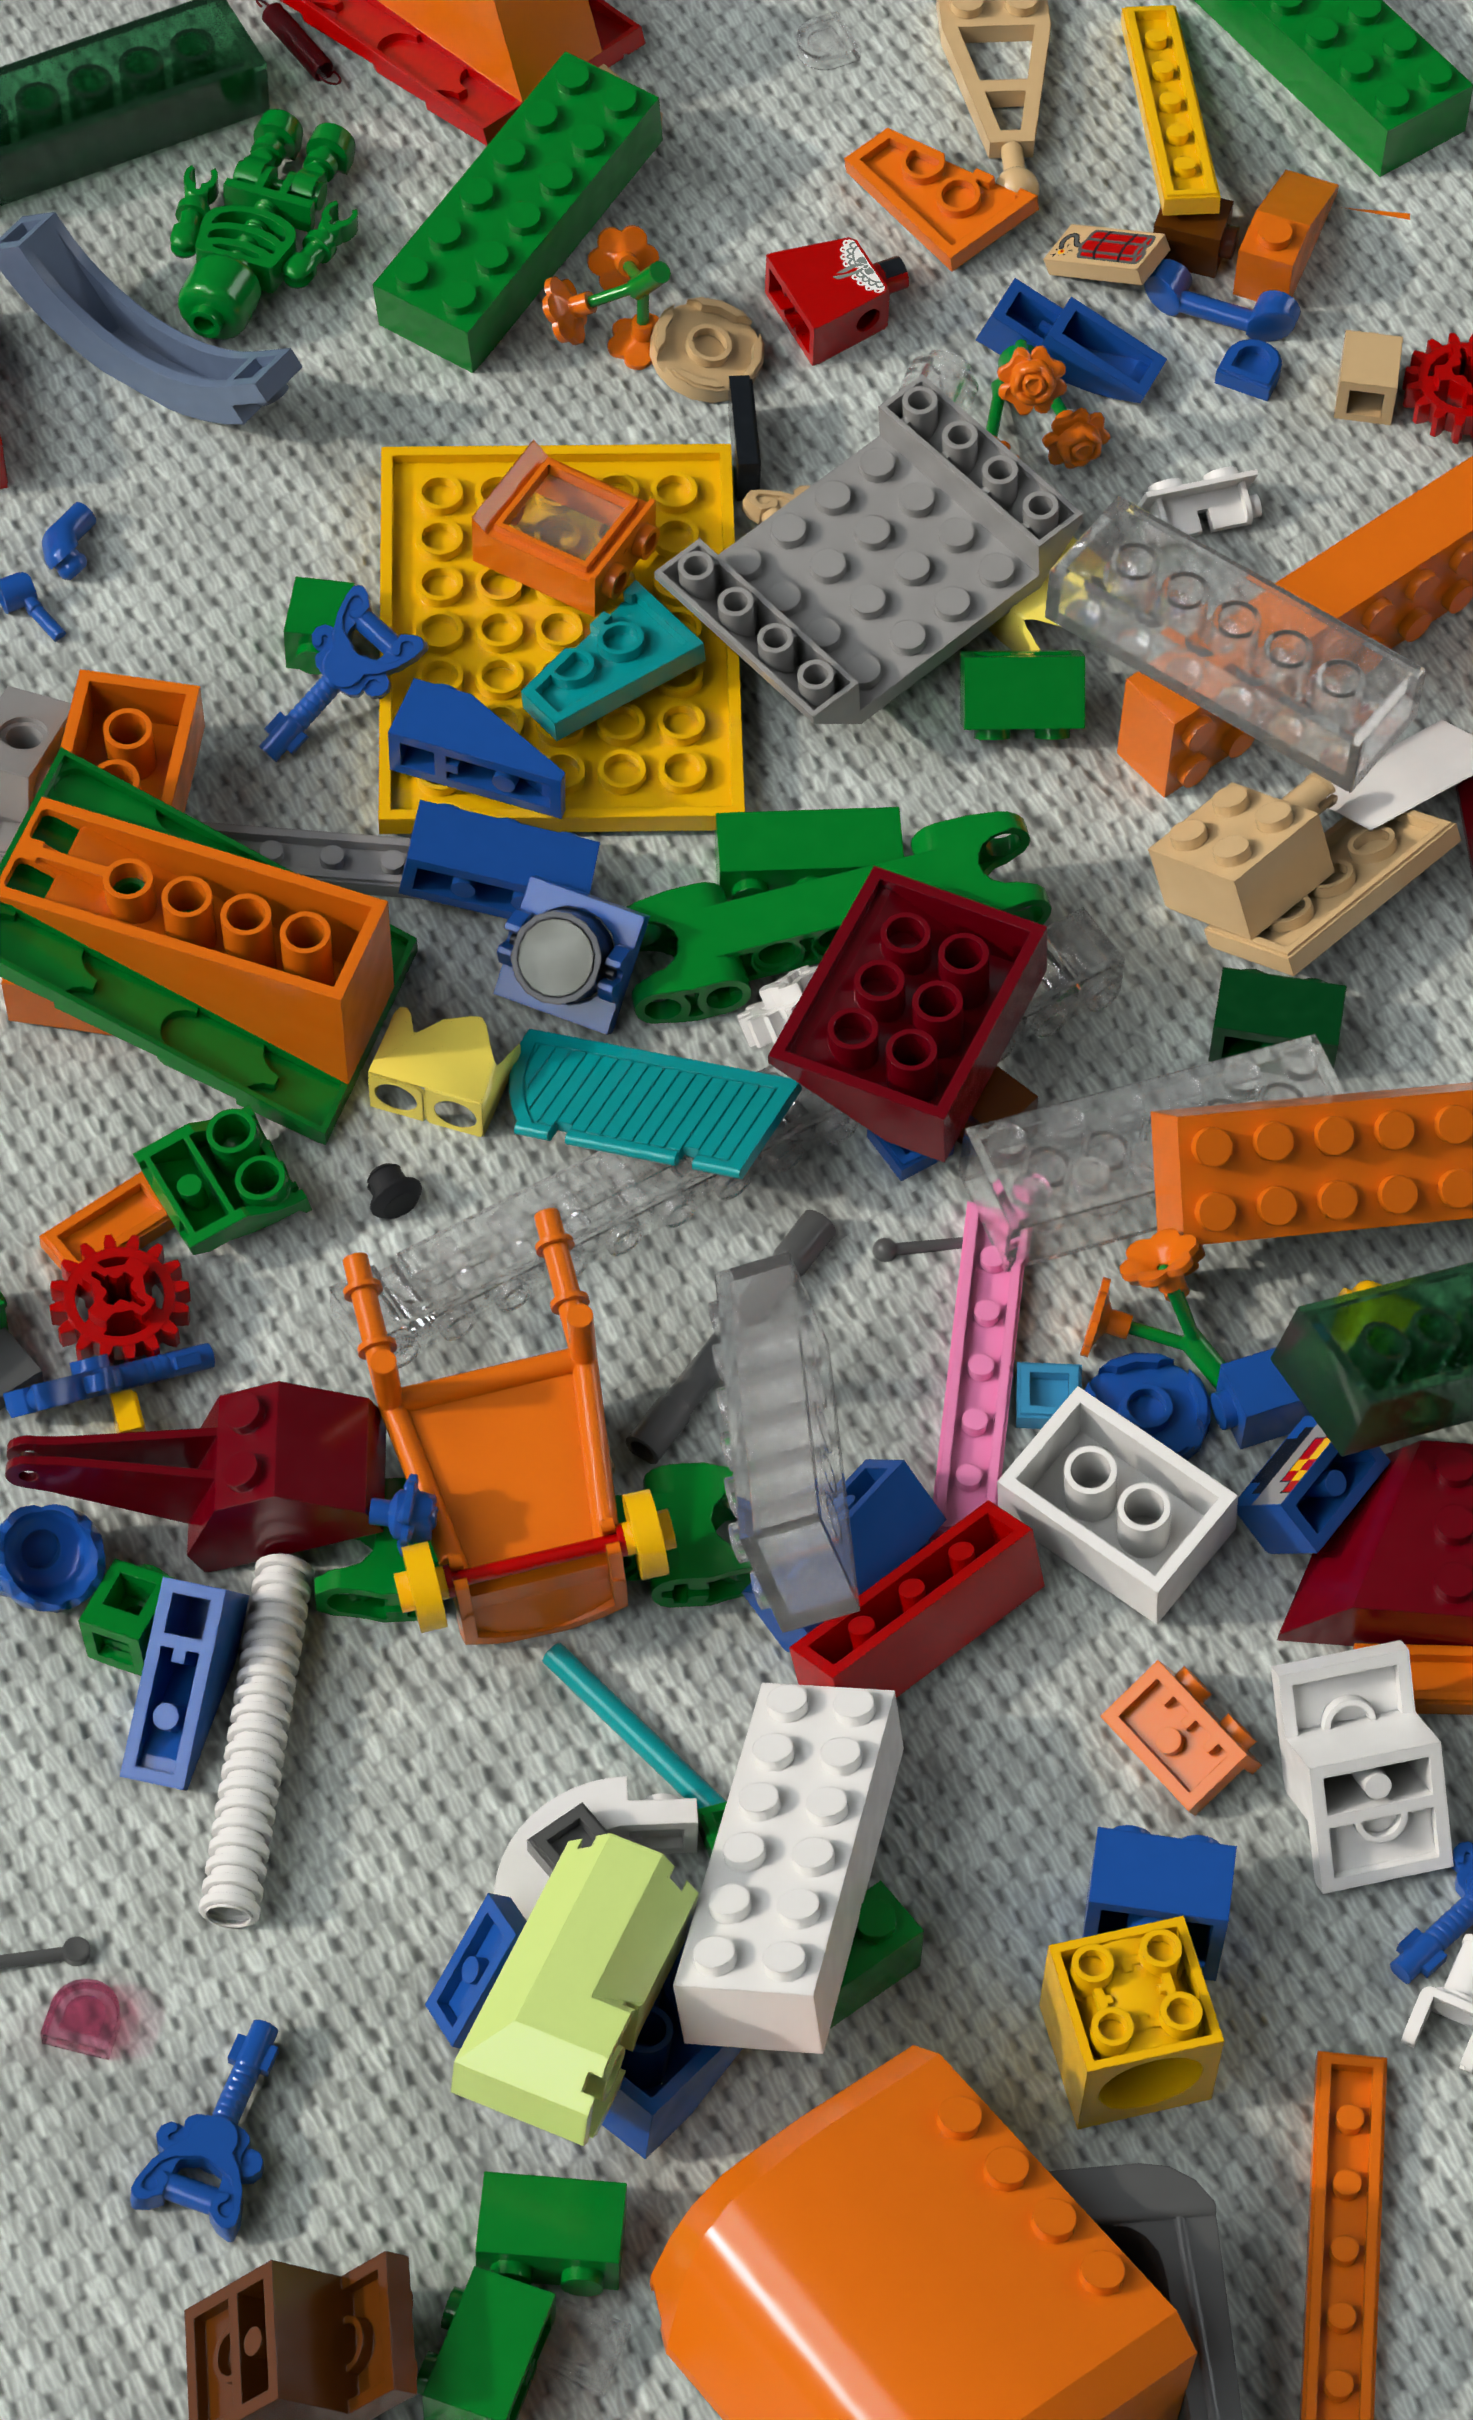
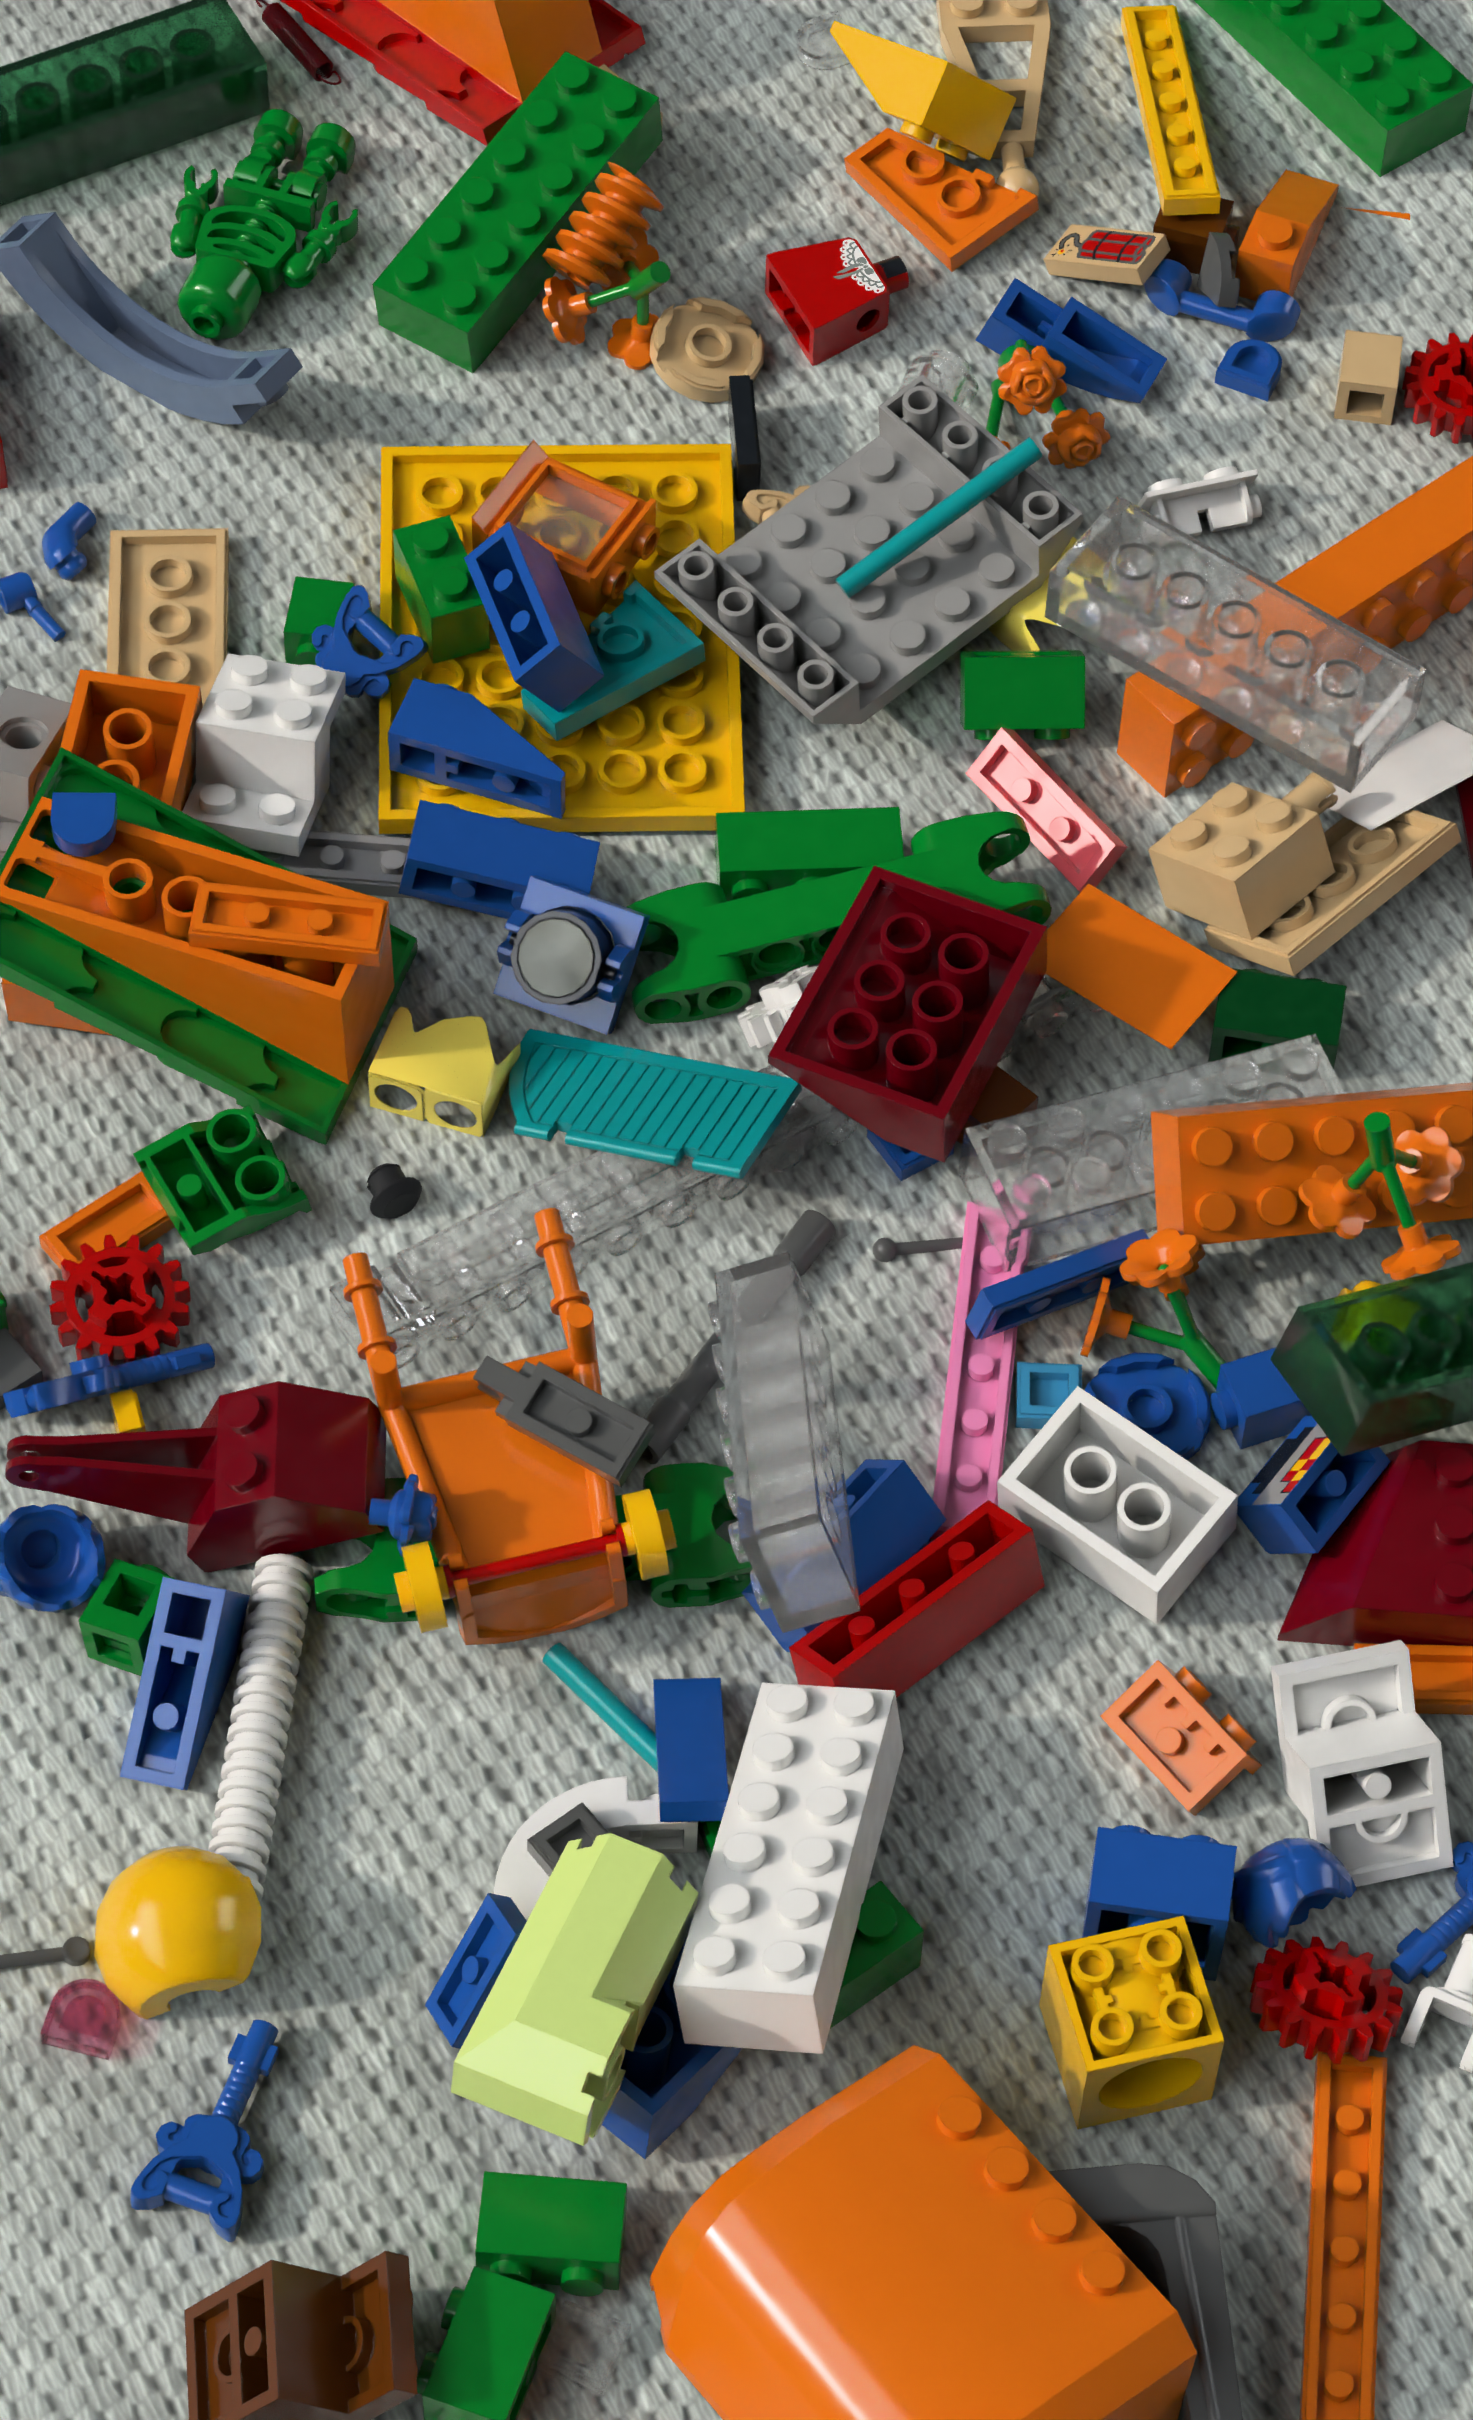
(83, 822): none -> blue tile
(169, 605): none -> tan tile
(176, 1928): none -> yellow cylinder
(265, 751): none -> white bracket
(289, 924): none -> orange tile
(440, 589): none -> green brick
(534, 617): none -> blue brick
(567, 1417): none -> dark grey hinge
(602, 228): none -> orange piece
(690, 1749): none -> blue tile
(928, 94): none -> yellow slope
(939, 517): none -> teal bar
(1049, 1287): none -> blue tile
(1054, 814): none -> plate
(1132, 966): none -> orange sticker
(1216, 271): none -> dark grey tile
(1283, 1884): none -> blue hair
(1326, 2000): none -> red gear
(1414, 1171): none -> orange plant

